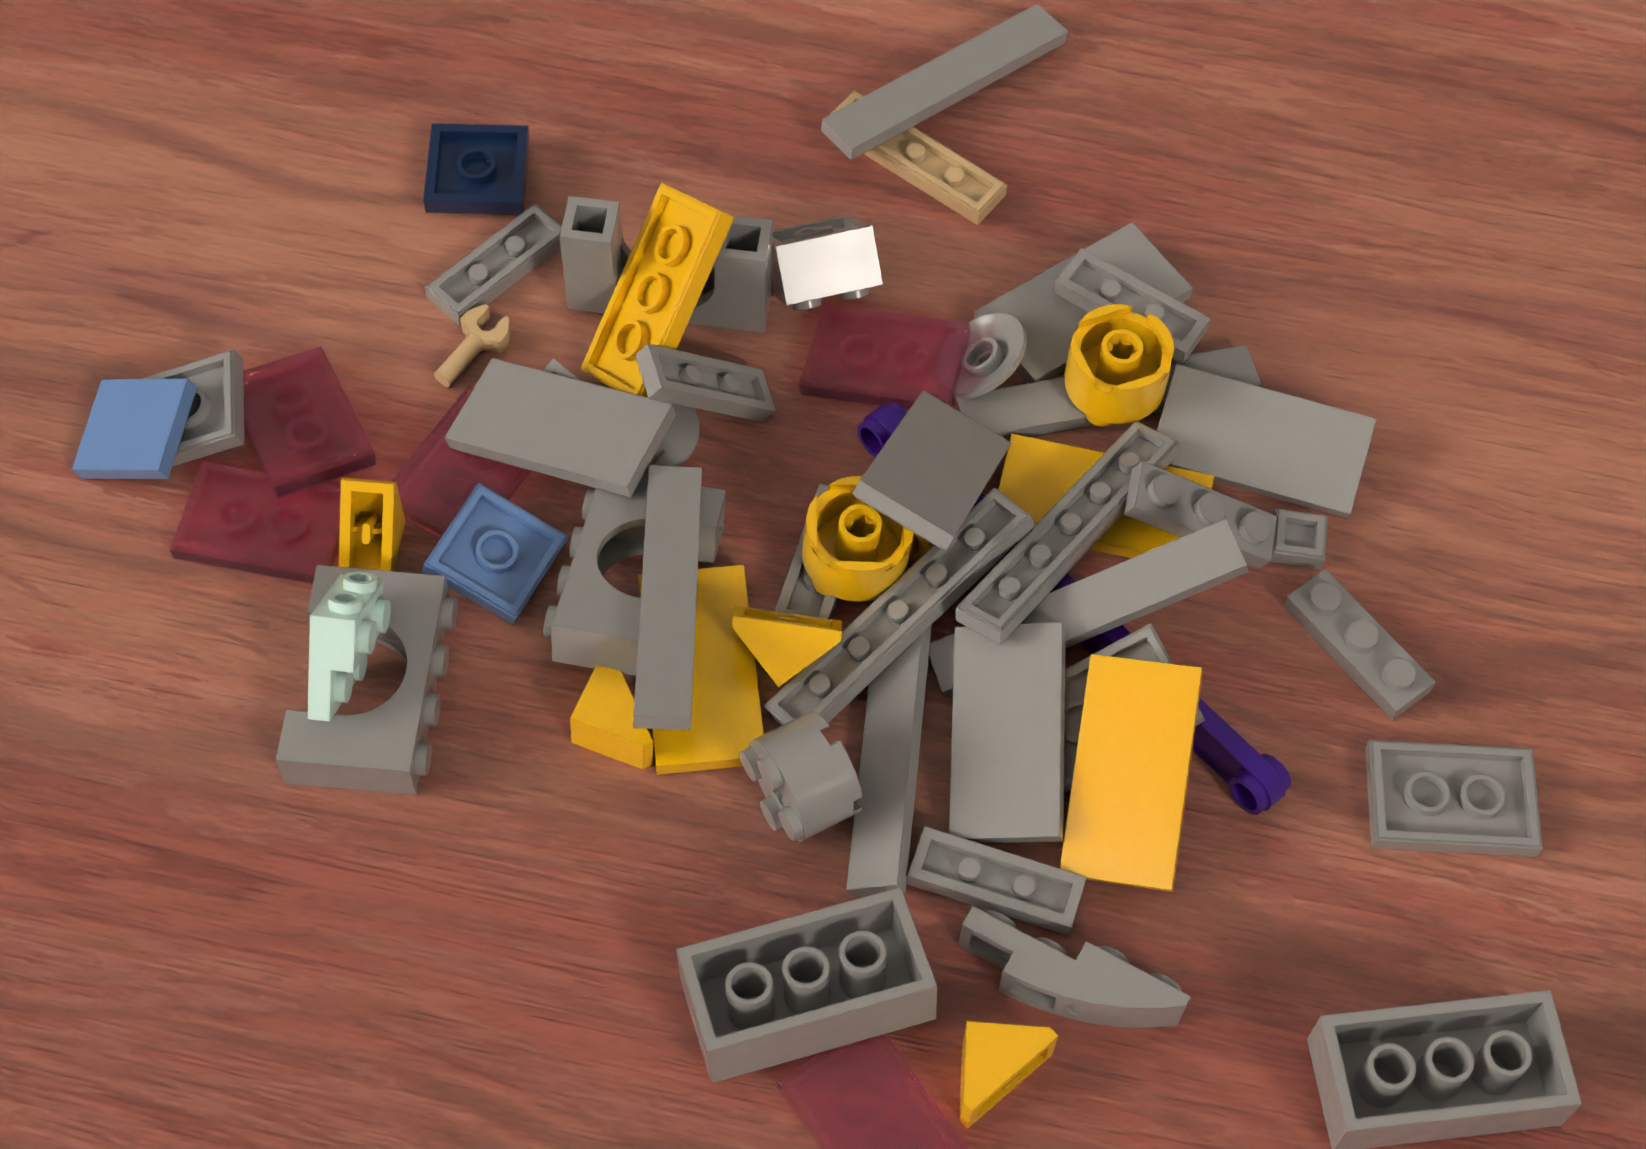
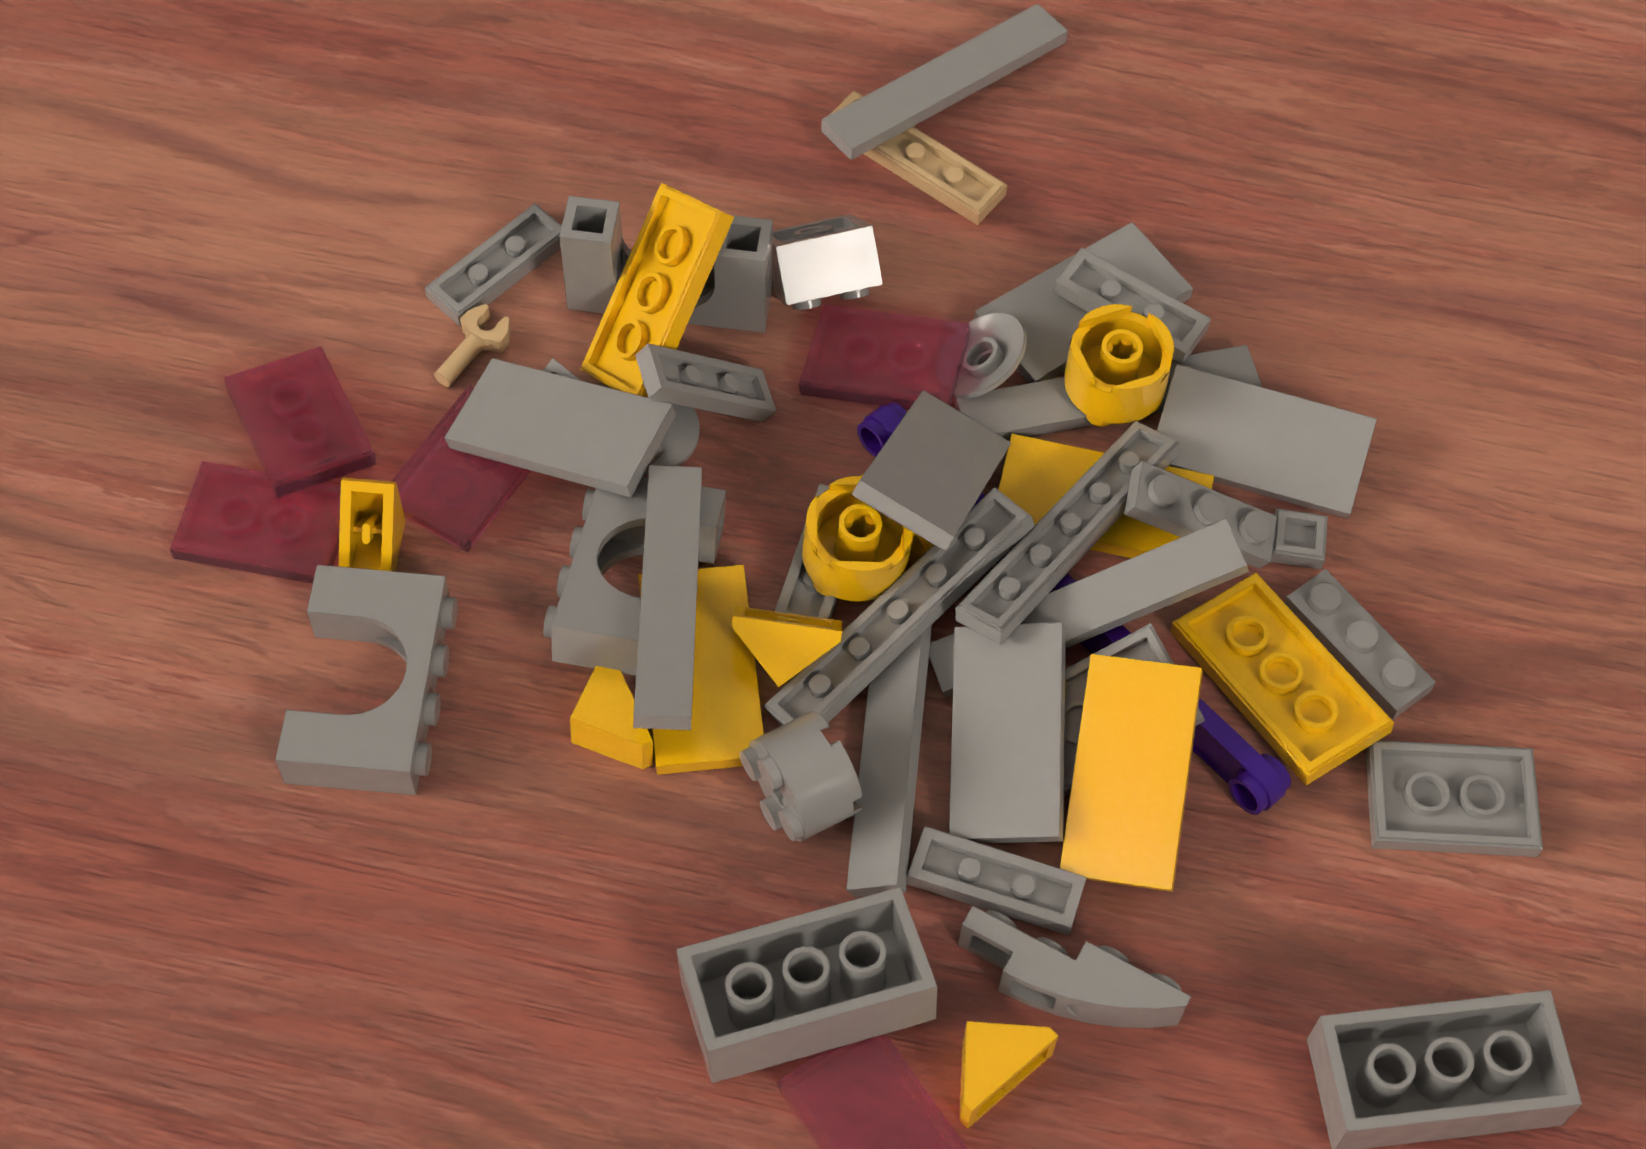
(134, 429): medium blue tile -> none
(217, 407): light grey tile -> none
(341, 637): light aqua plate -> none
(476, 169): dark blue plate -> none
(495, 553): medium blue tile -> none
(1281, 678): none -> yellow tile

